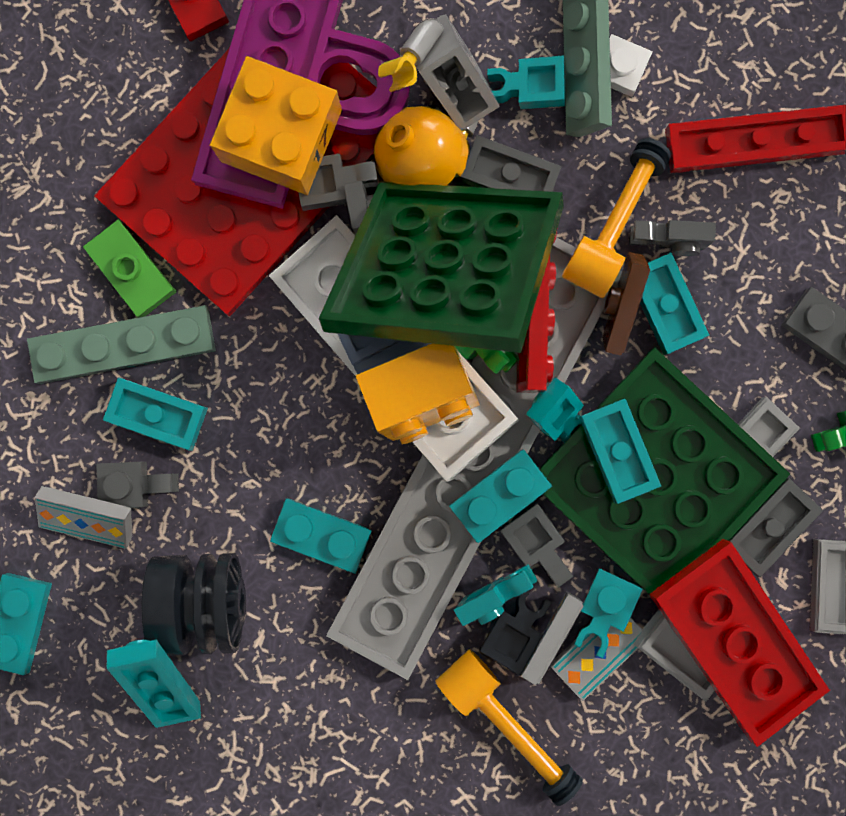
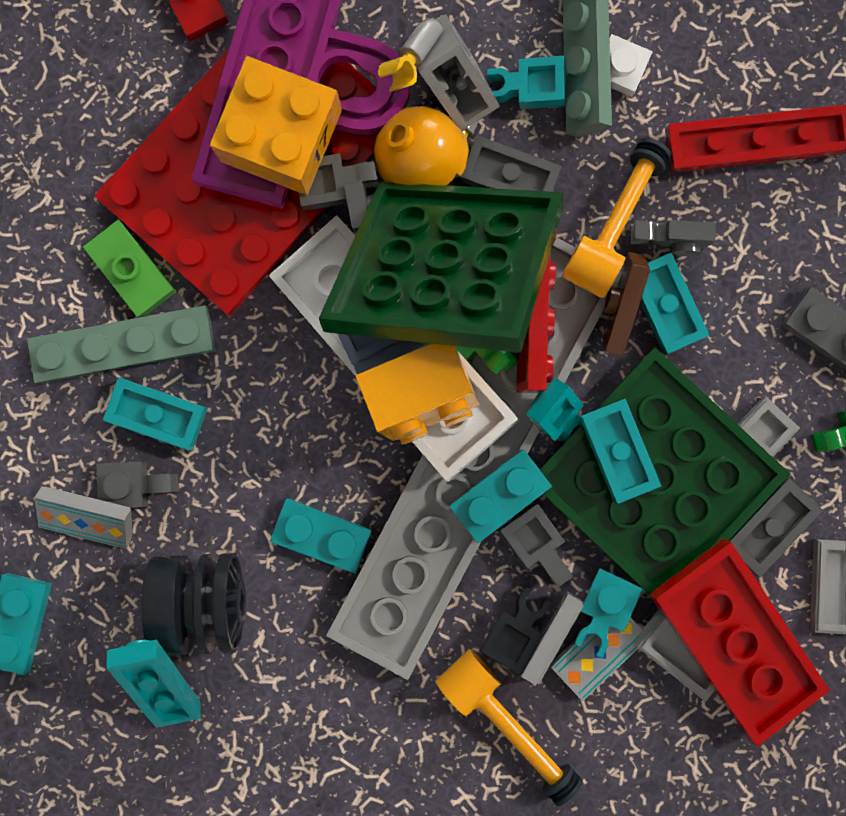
(487, 601): teal plate -> none

